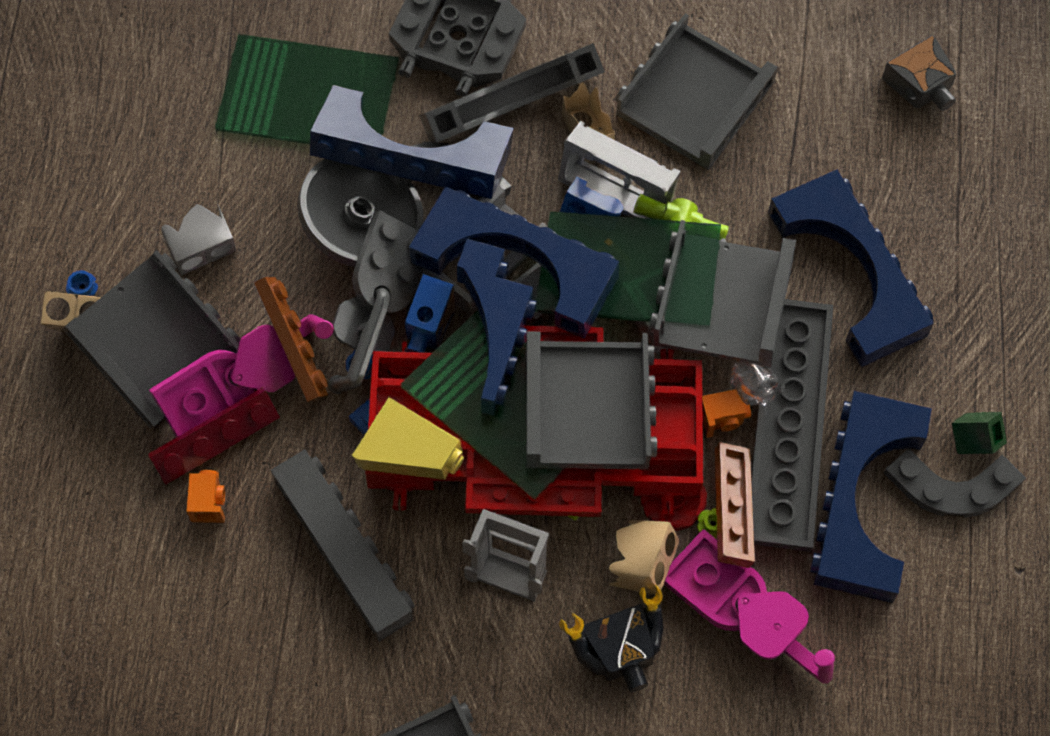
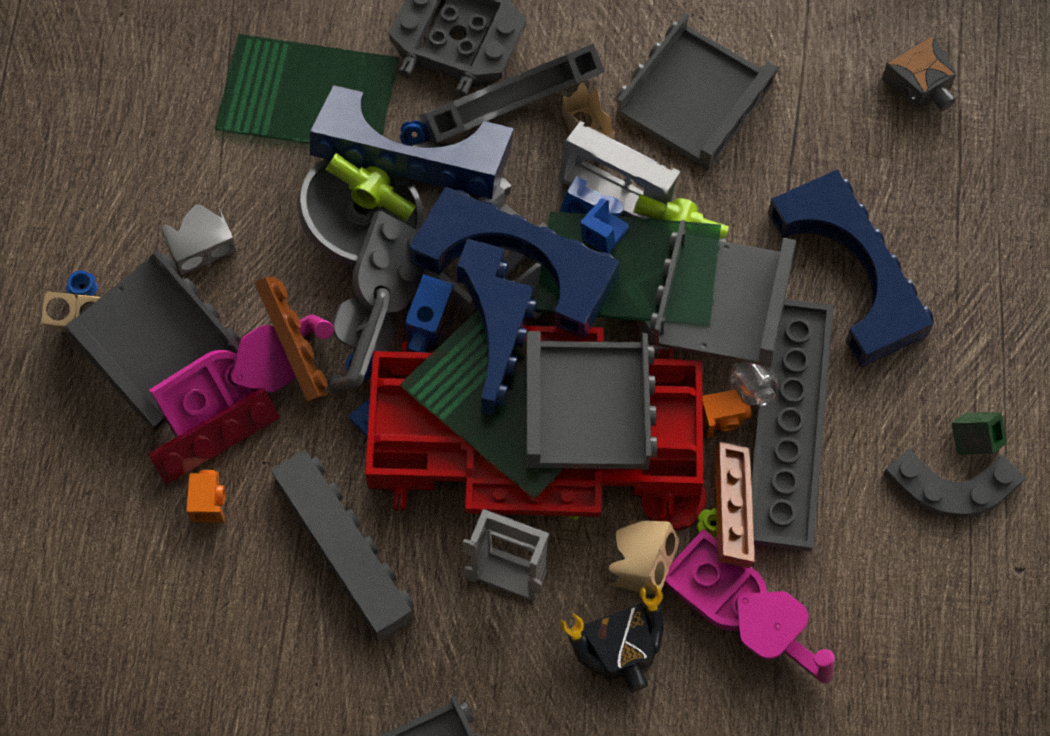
(370, 187): none -> lime pin
(408, 445): light yellow slope -> none
(415, 126): none -> blue plate
(602, 228): none -> blue panel
(846, 554): dark blue arch -> none

